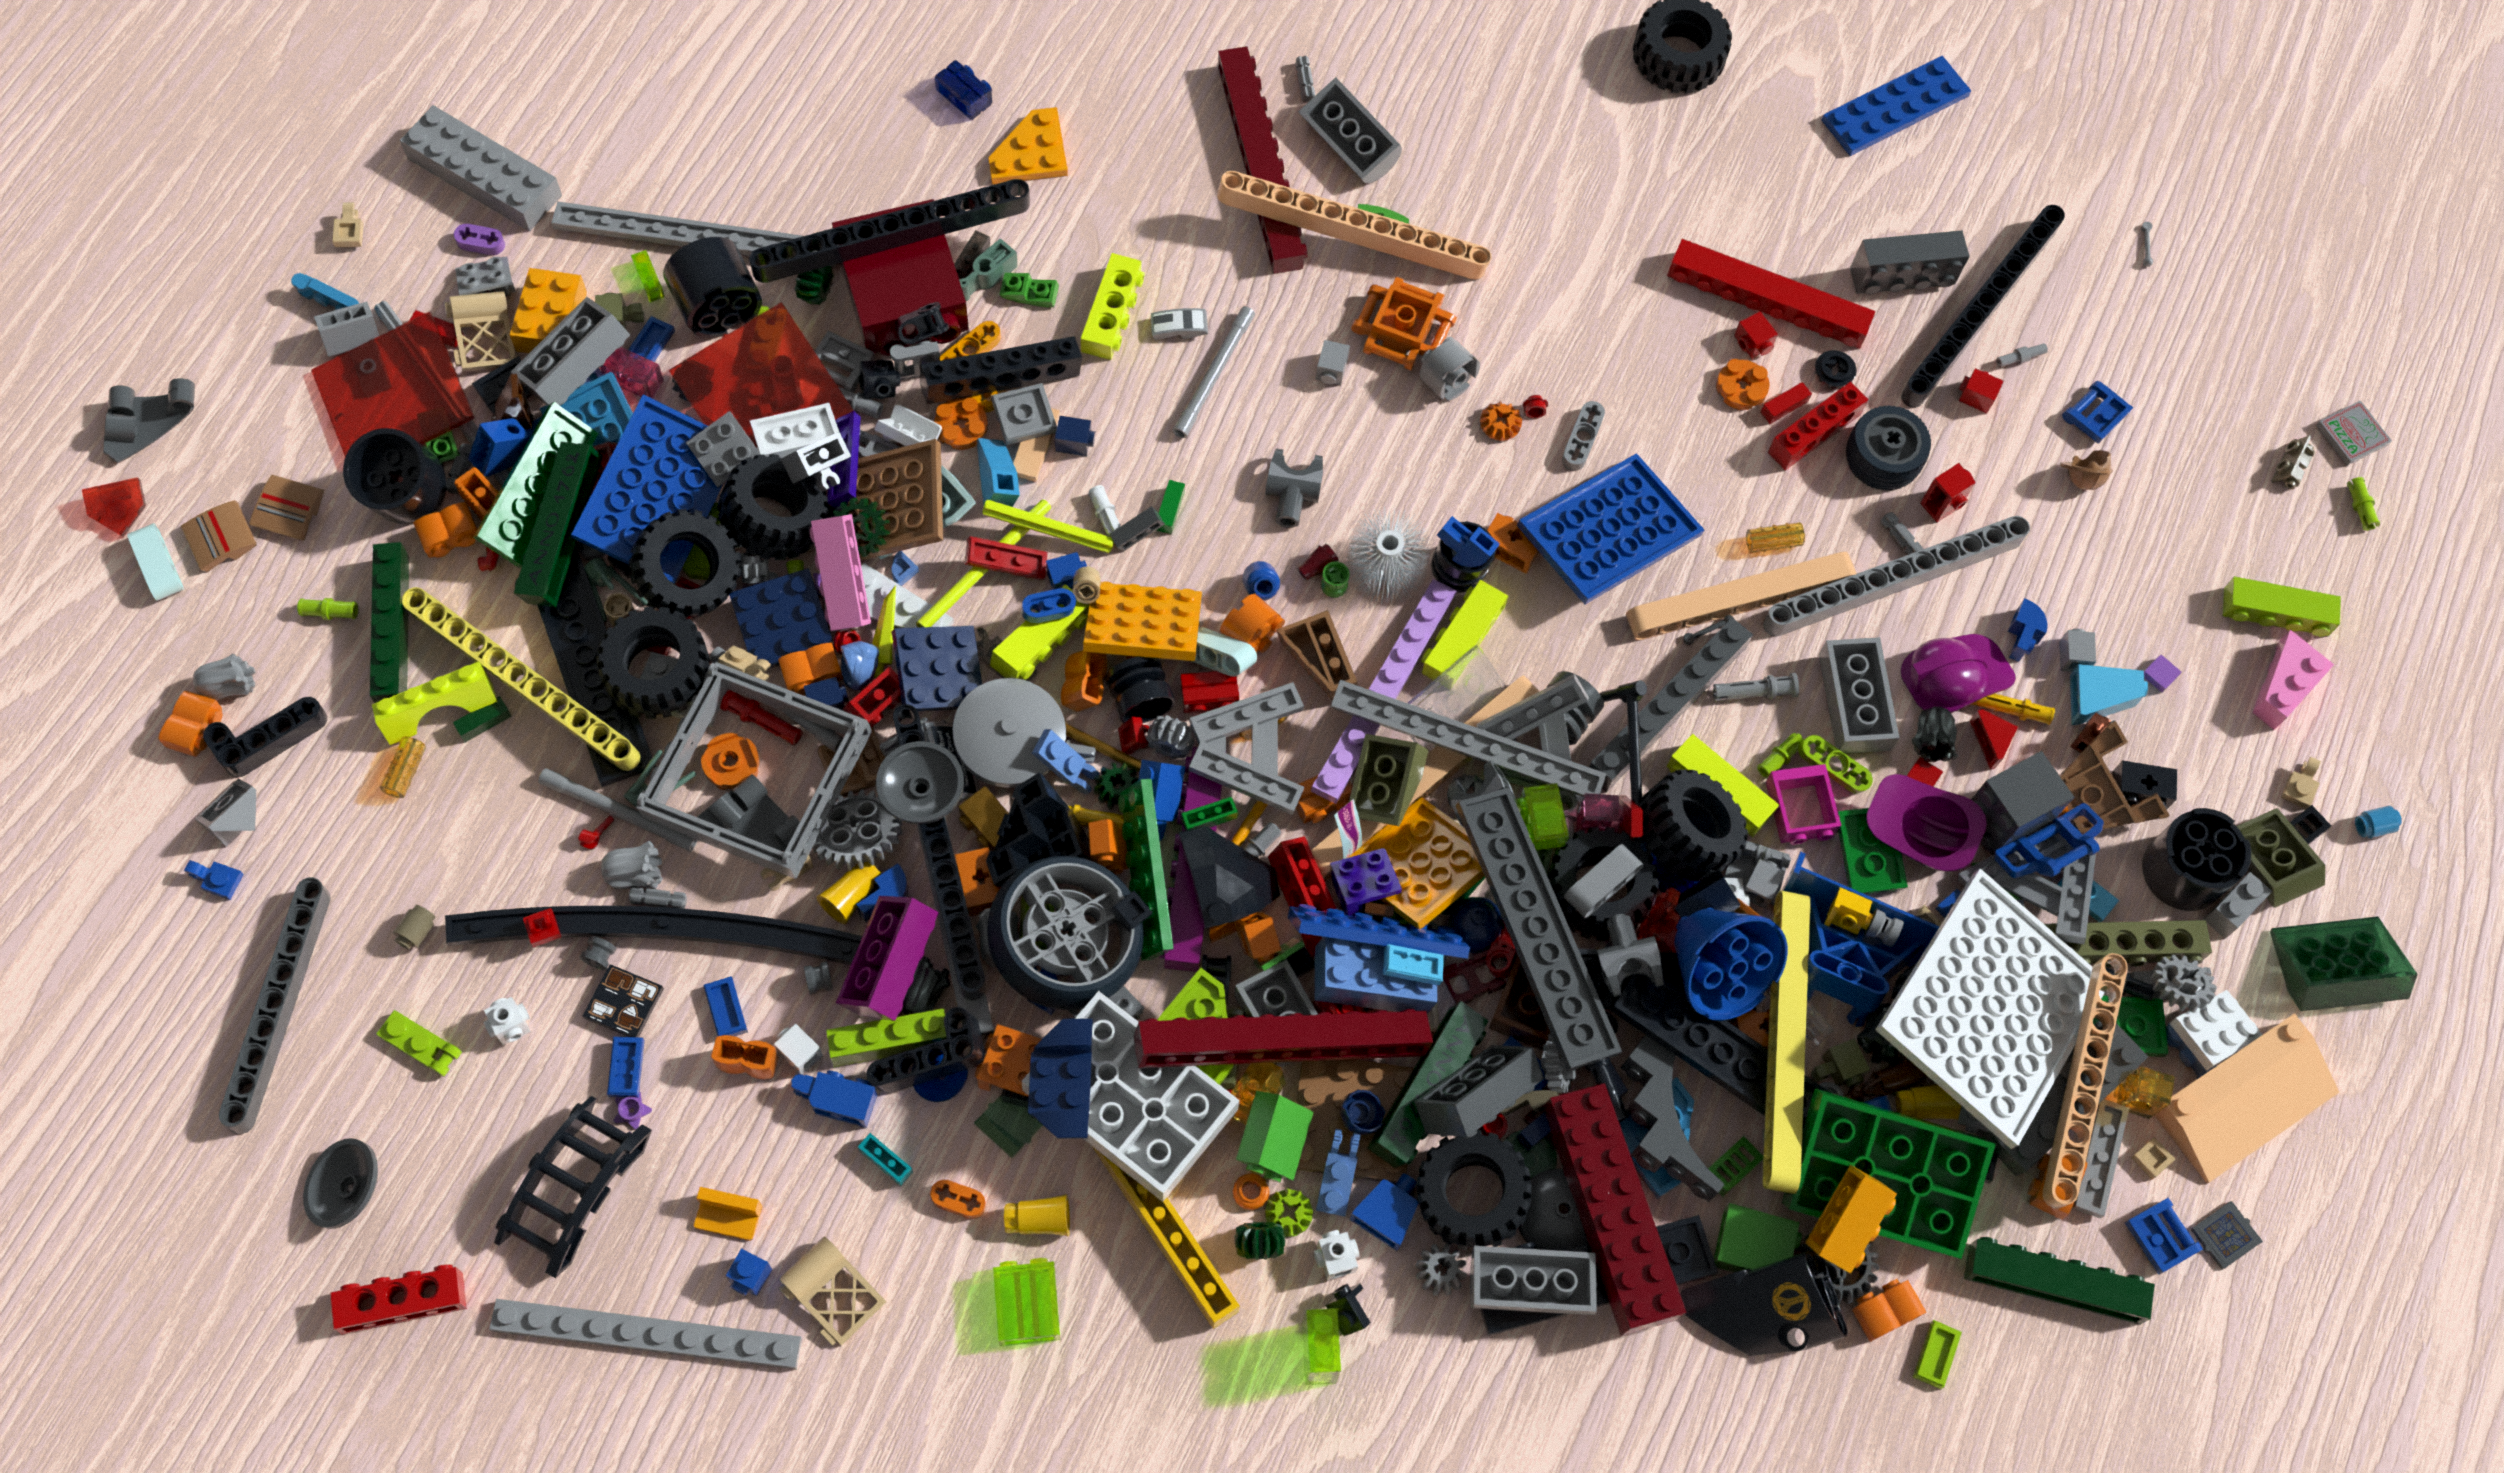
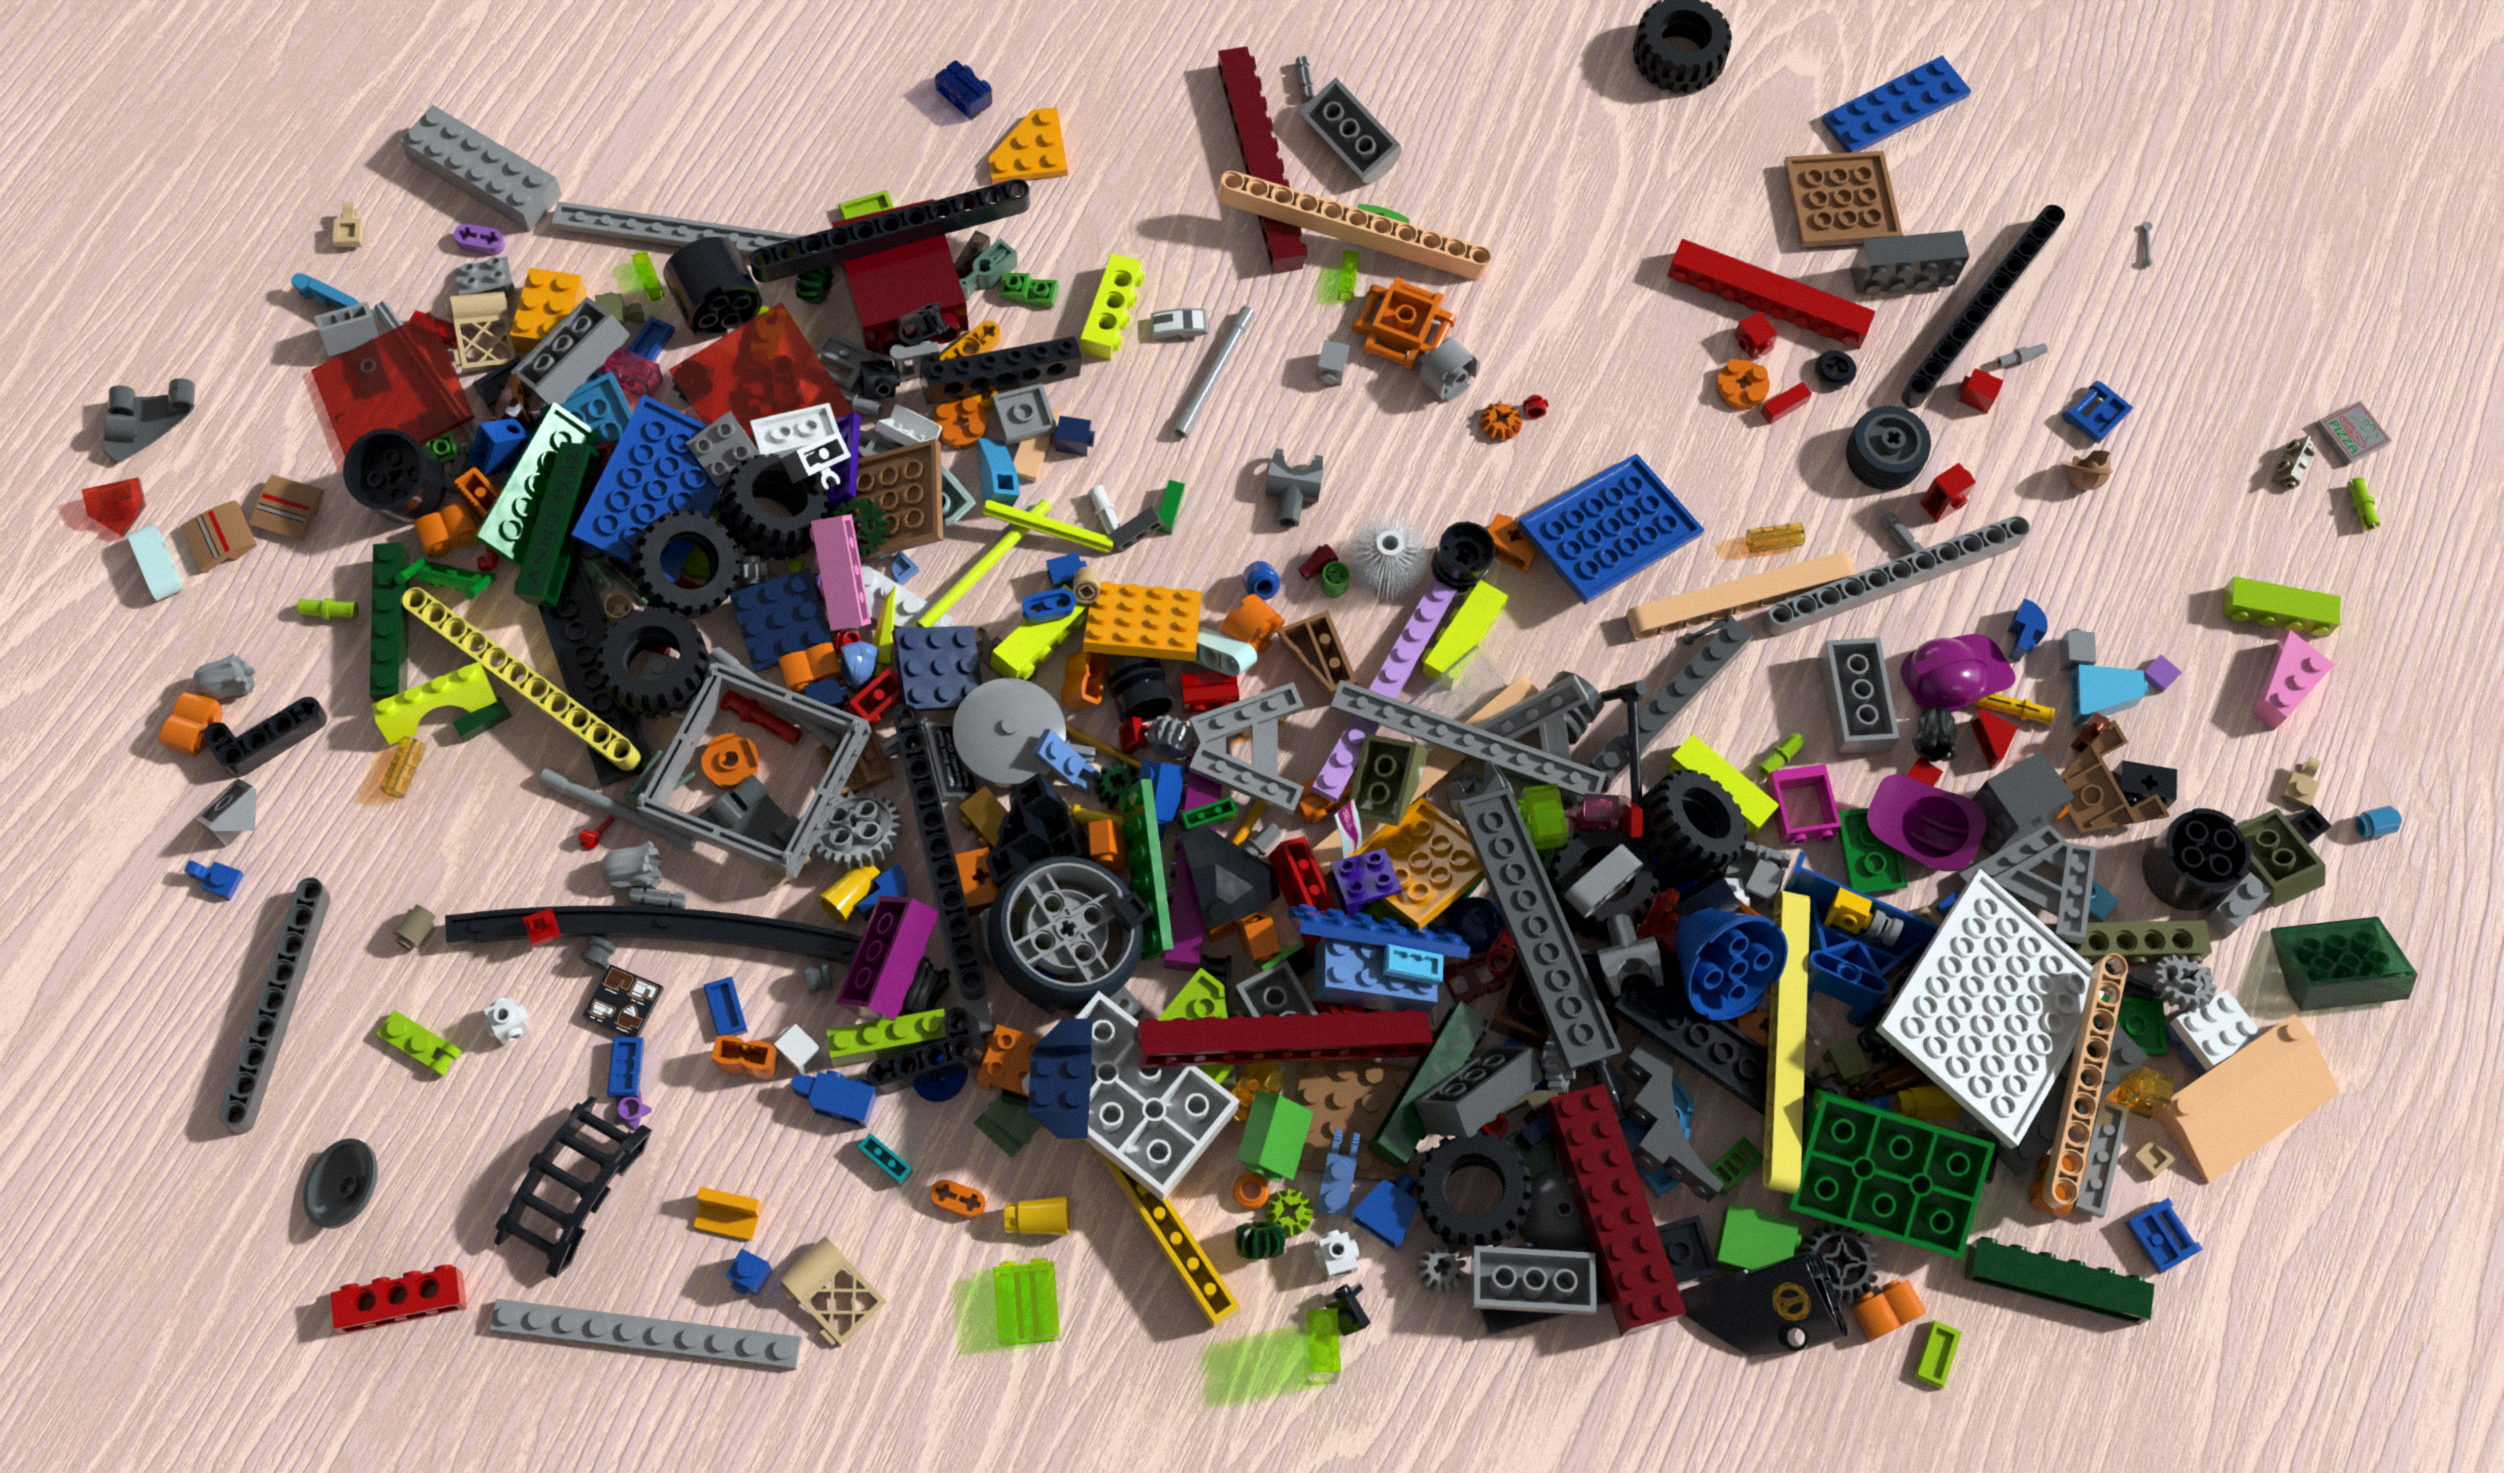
(440, 575): none -> green plate
(745, 662): tan plate -> none
(866, 205): none -> lime tile
(914, 767): dark grey dish -> none
(1005, 558): red tile -> none
(1348, 275): none -> clear neon green piece
(1362, 1112): dark blue hair -> none
(1378, 909): reddish brown tile -> none
(1471, 548): blue brick -> none
(1582, 425): light grey beam -> none
(1768, 687): light grey pin -> none
(1817, 426): red brick -> none
(1842, 198): none -> medium nougat plate
(1848, 781): lime beam -> none
(1851, 1219): light orange brick -> none
(2047, 866): blue bar -> none
(2226, 1235): piece -> none

